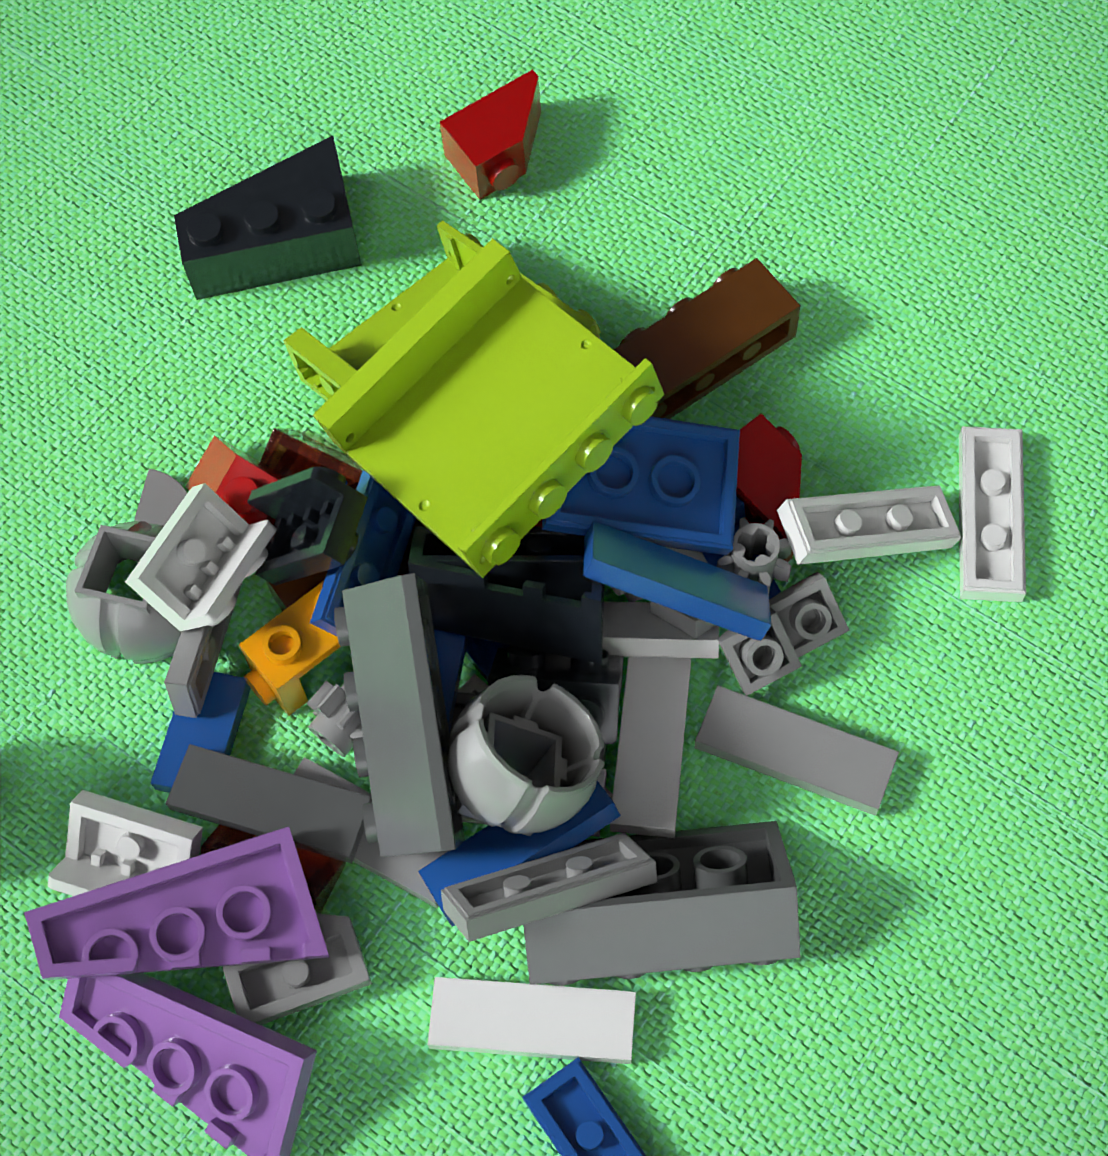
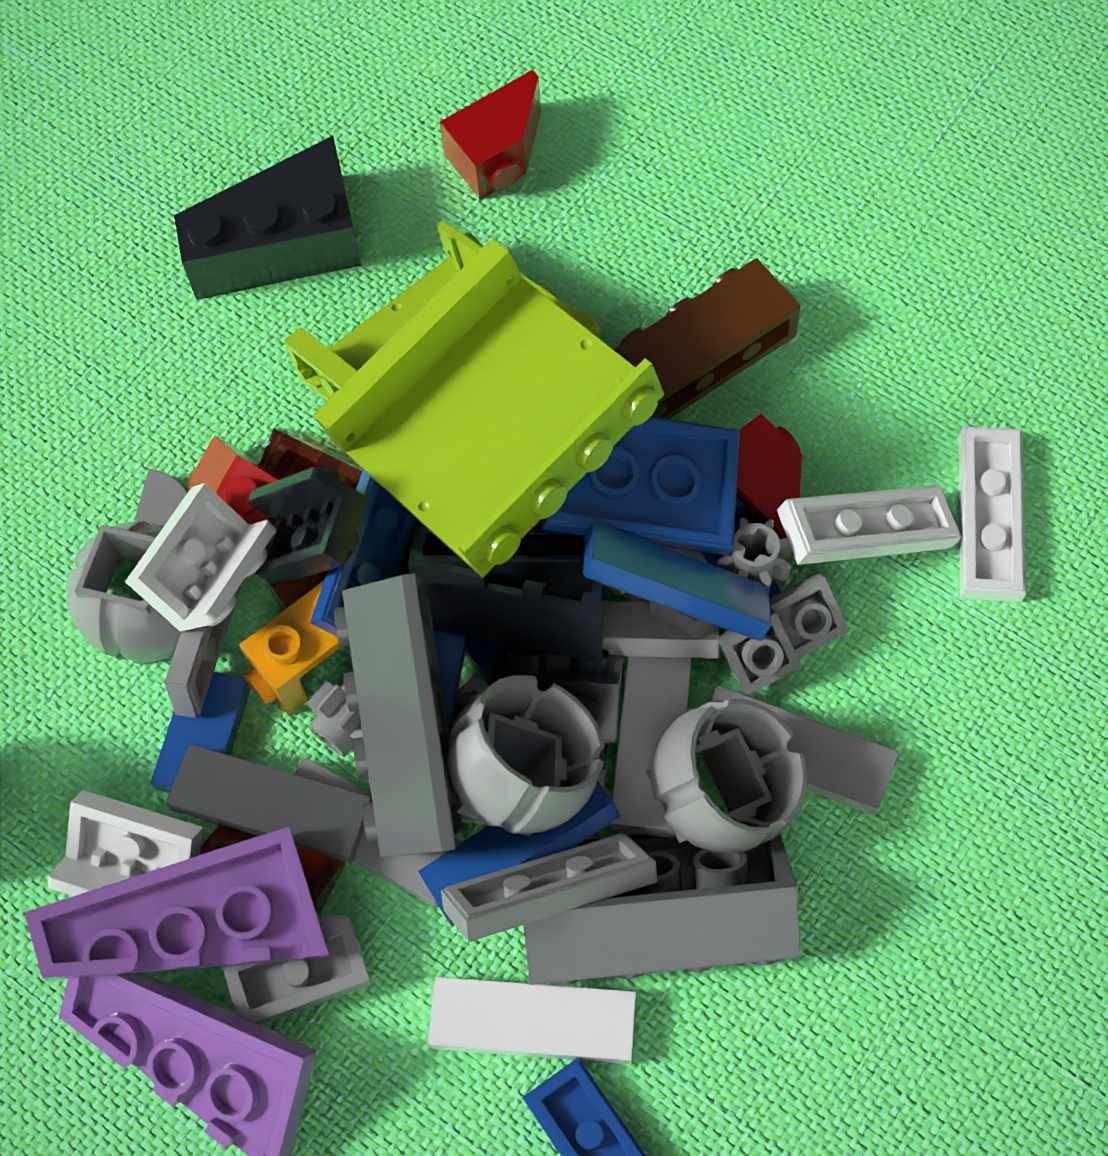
(749, 764): none -> light grey piece

